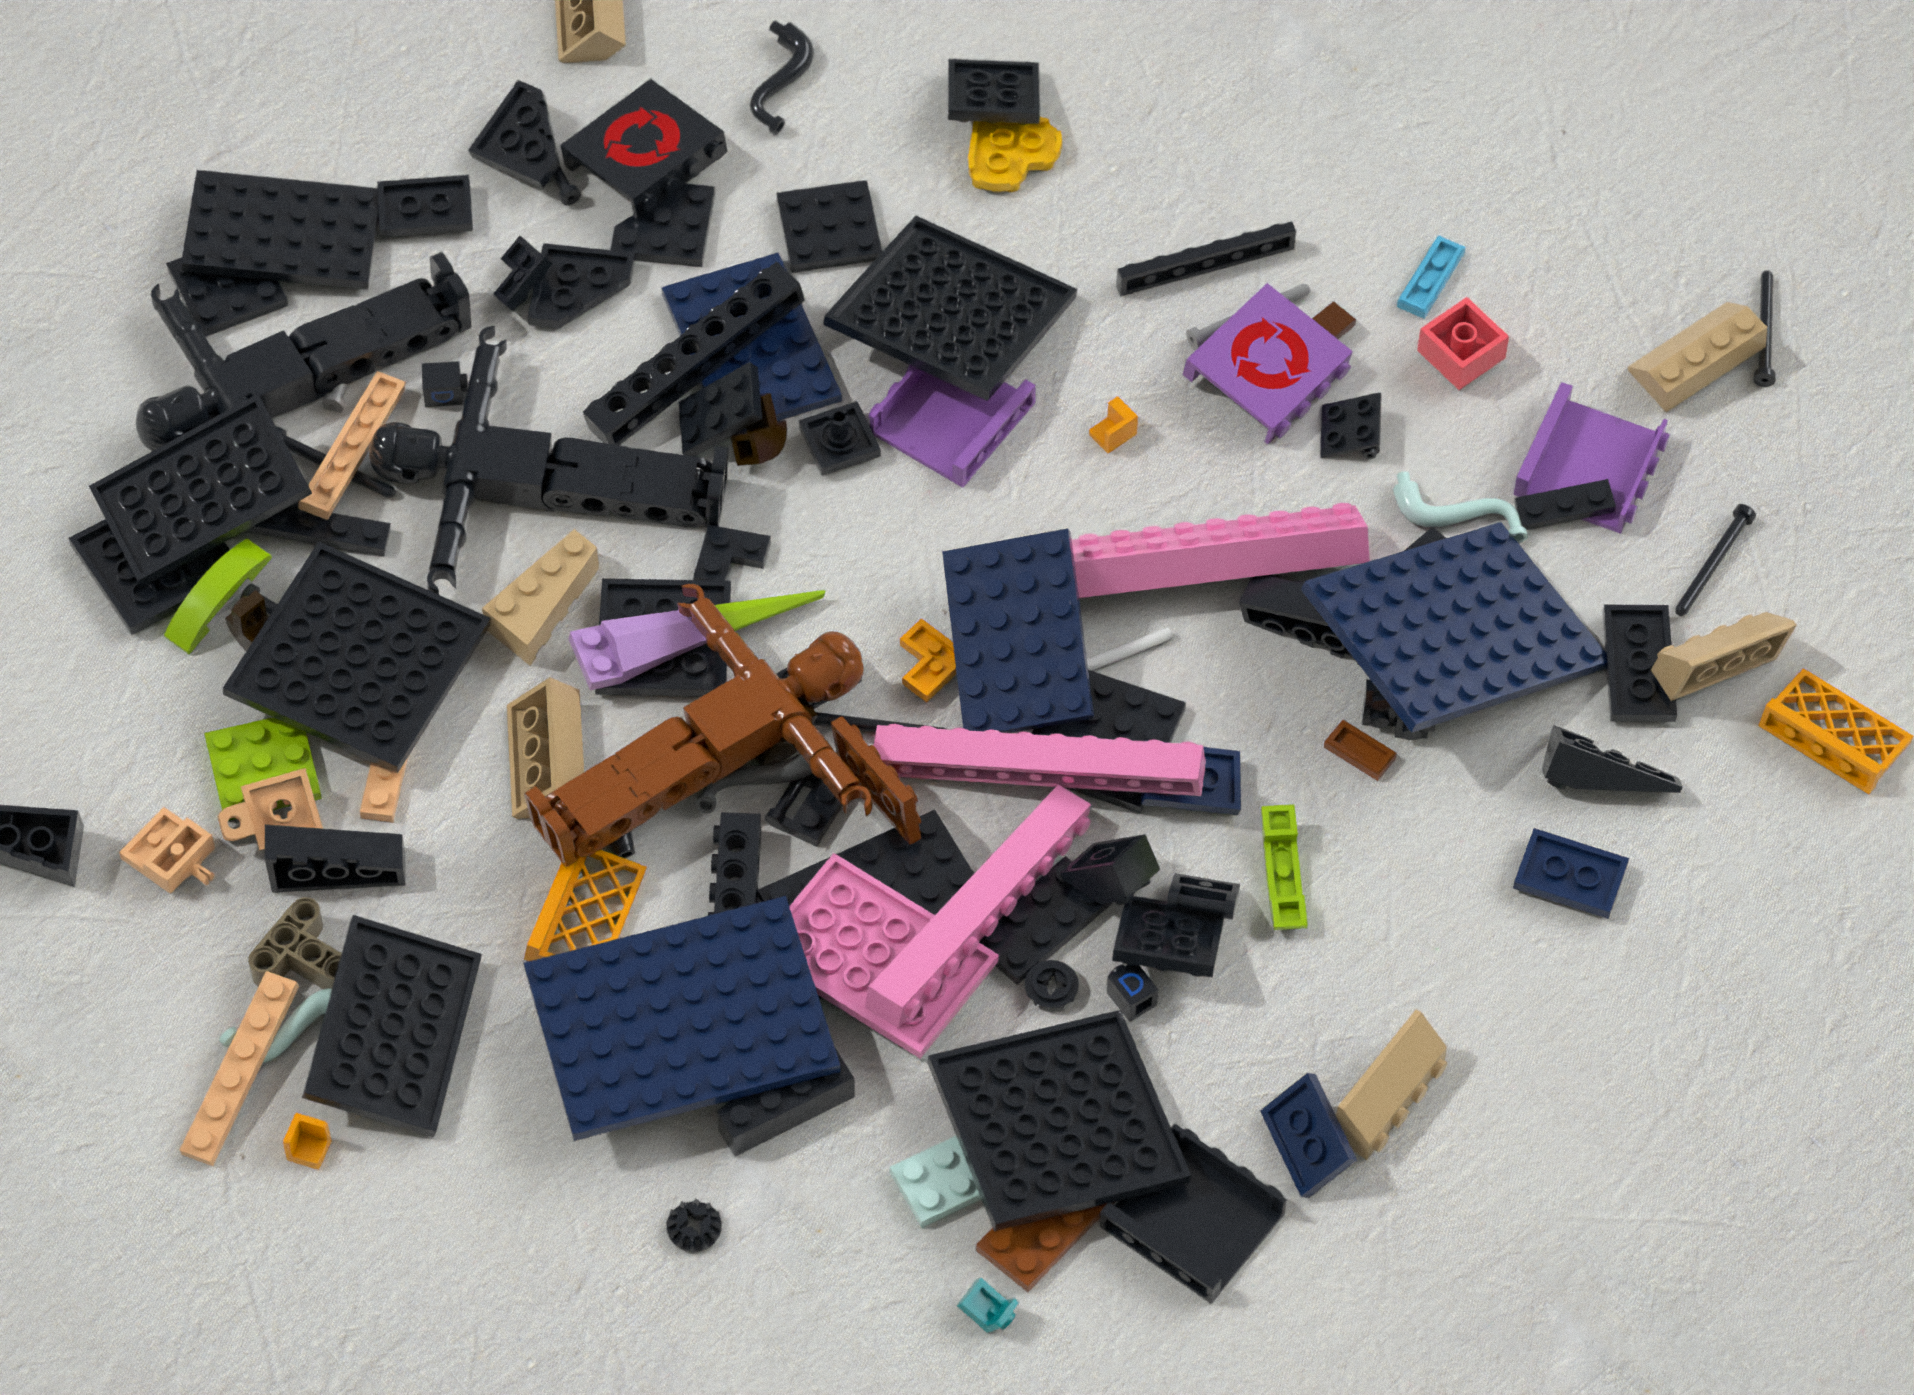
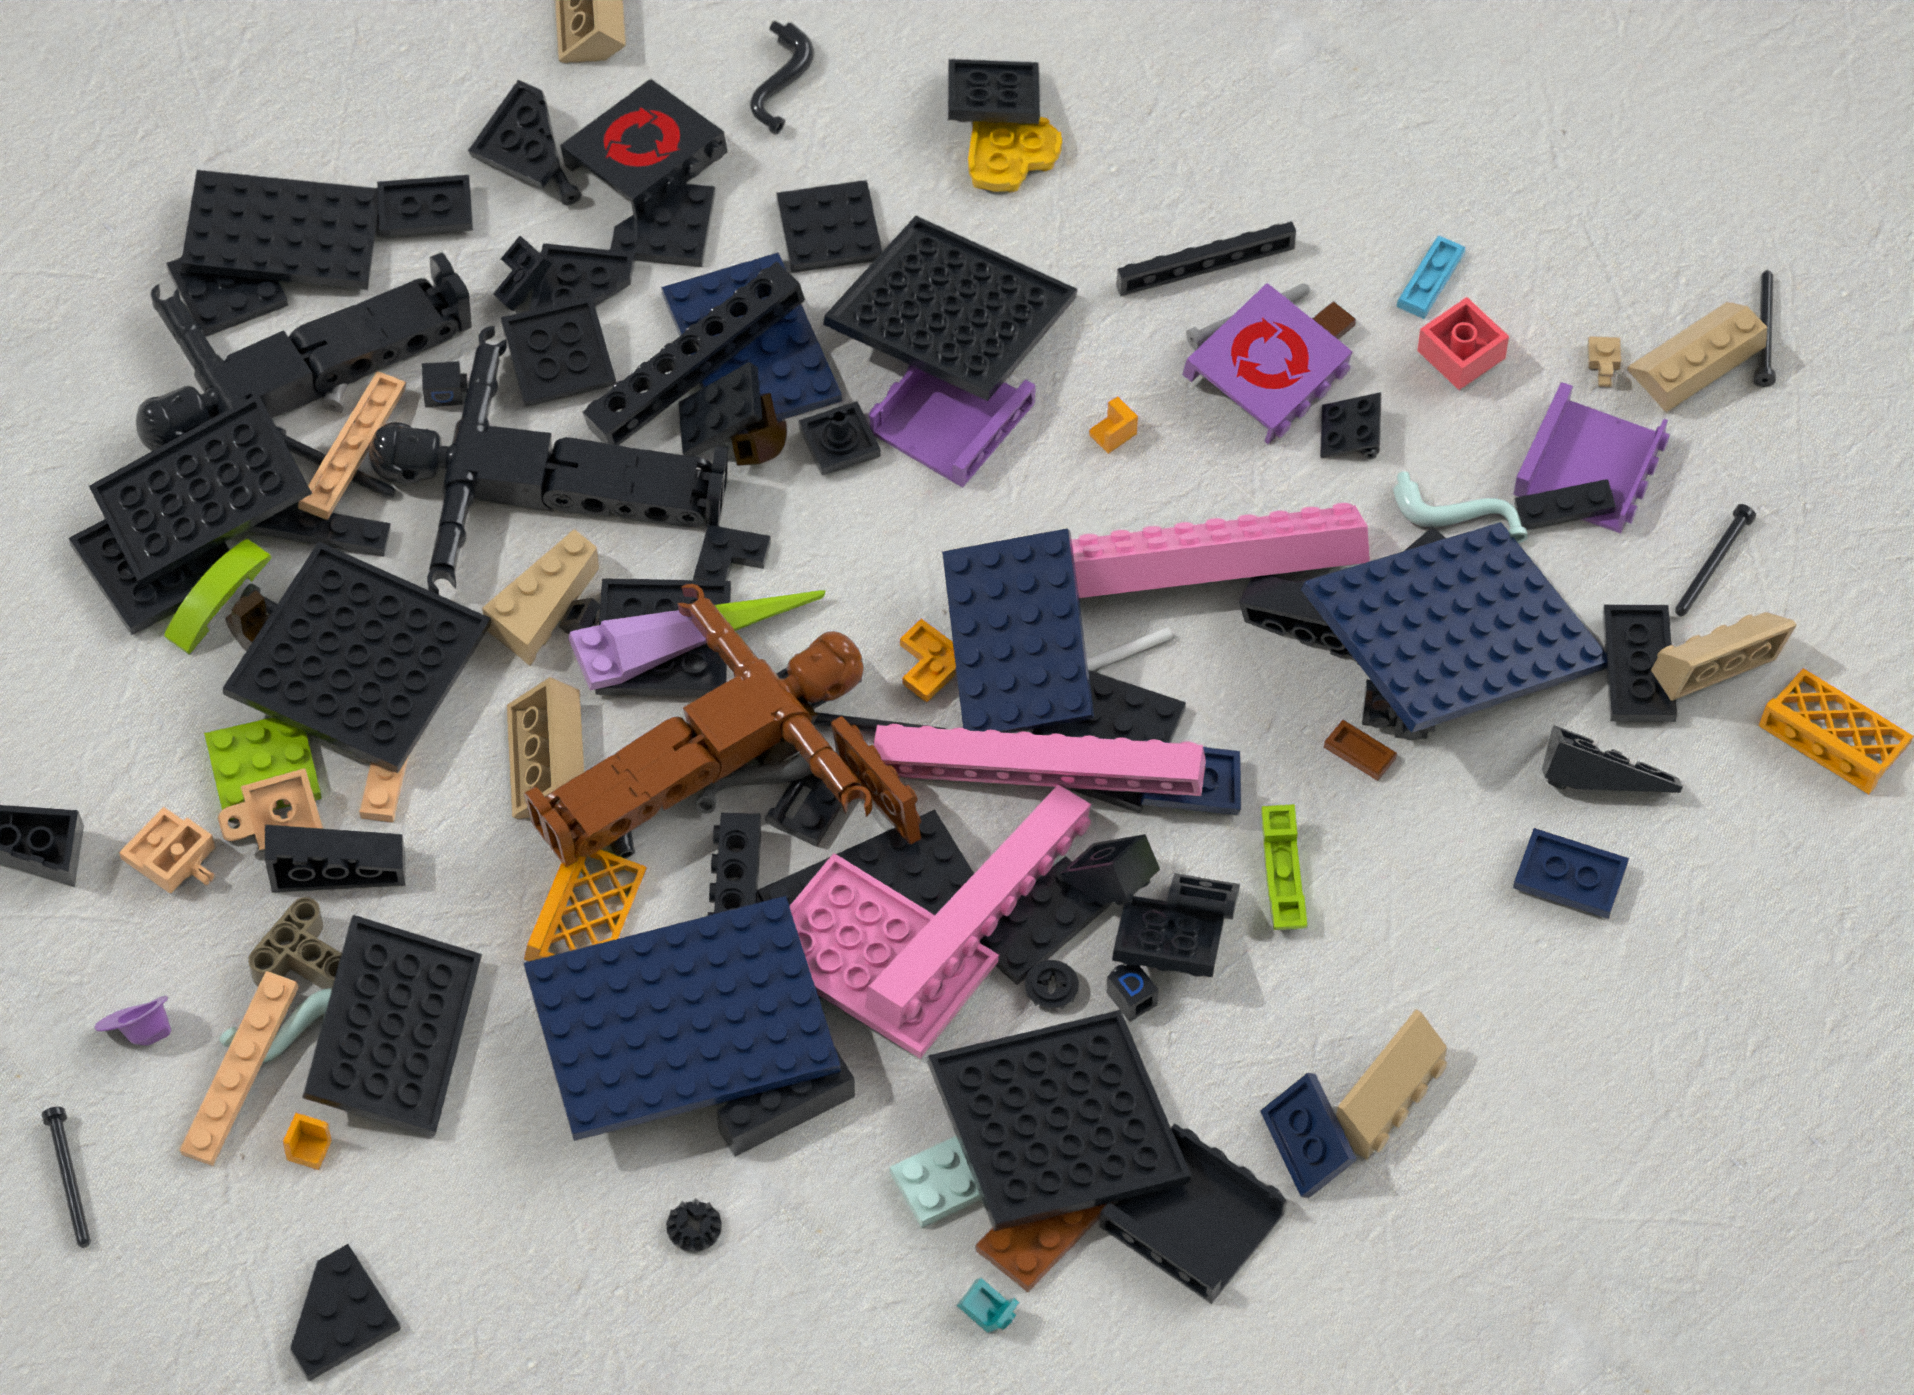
(54, 1118): none -> black bar
(140, 1023): none -> medium lavender piece
(339, 1315): none -> black plate
(558, 351): none -> black plate
(580, 615): none -> black plate
(1604, 355): none -> tan plate

